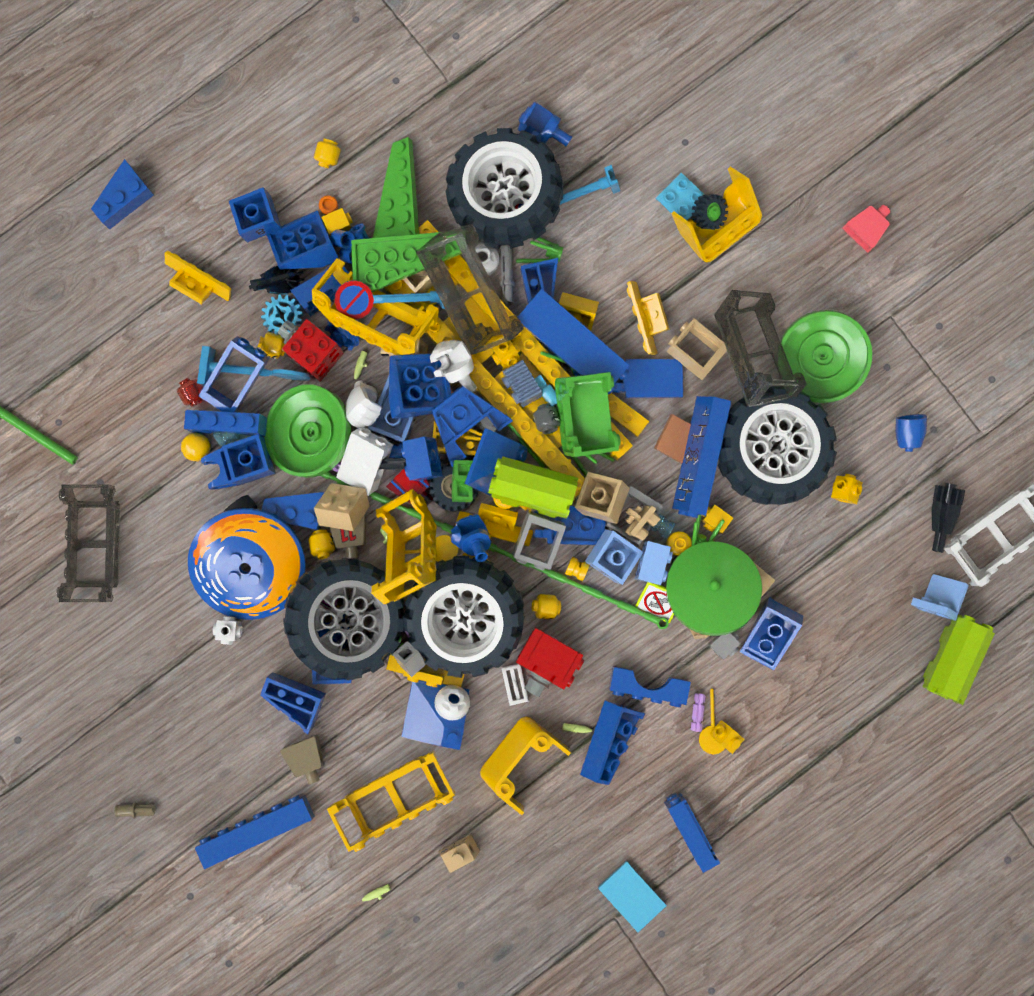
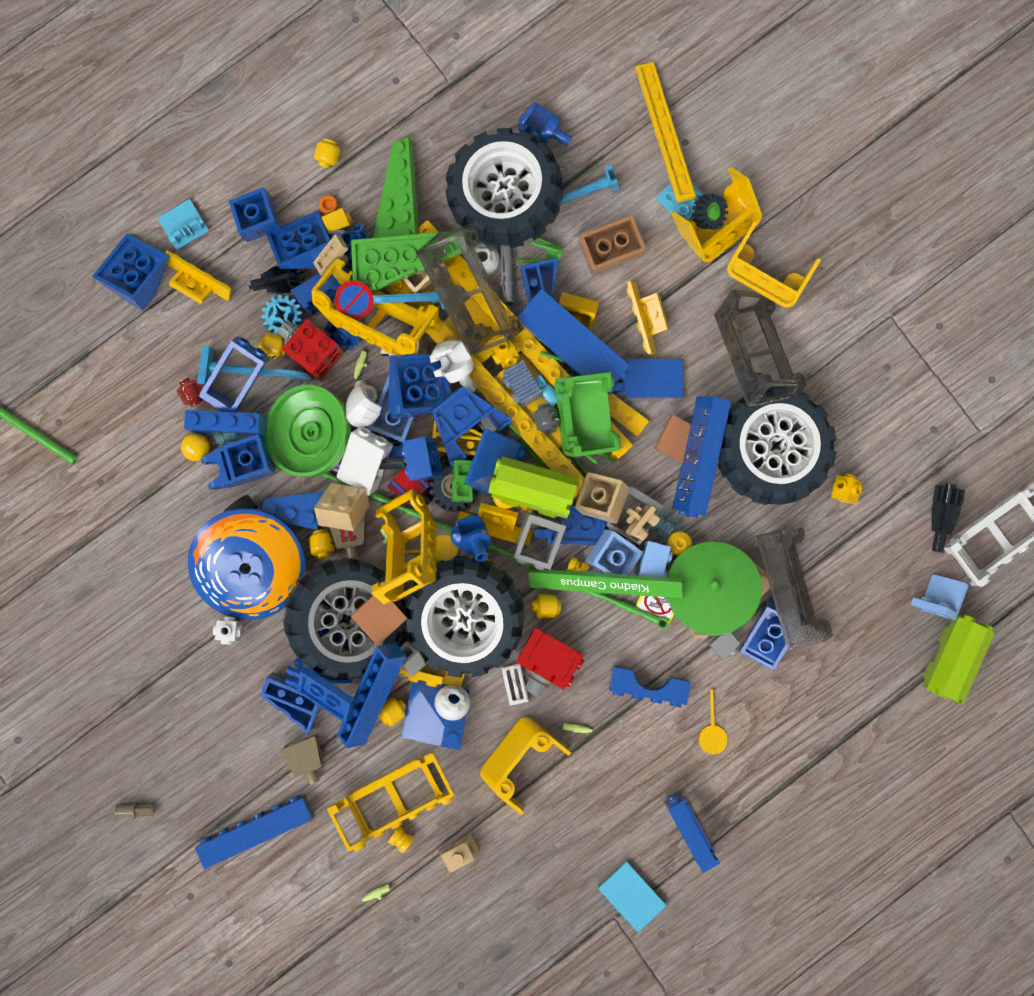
(111, 543): clear smoke windscreen -> none
(121, 196): blue wedge -> none
(133, 271): none -> blue slope
(183, 224): none -> medium azure hinge
(320, 691): none -> blue tile
(334, 249): none -> tan tile
(372, 694): none -> blue brick
(378, 619): none -> nougat tile
(392, 711): none -> yellow head
(400, 839): none -> yellow wheel
(606, 583): none -> bright green tile
(609, 741): blue wedge -> none
(612, 245): none -> medium nougat brick
(665, 132): none -> yellow tile
(698, 712): lavender axle -> none
(700, 538): bright green plant -> none
(707, 338): tan window -> none
(713, 518): yellow brick -> none
(727, 736): yellow bracket -> none
(783, 293): none -> yellow windscreen
(794, 632): none -> clear smoke windscreen
(829, 353): bright green container -> none
(868, 226): coral torso -> none
(910, 431): blue helmet -> none

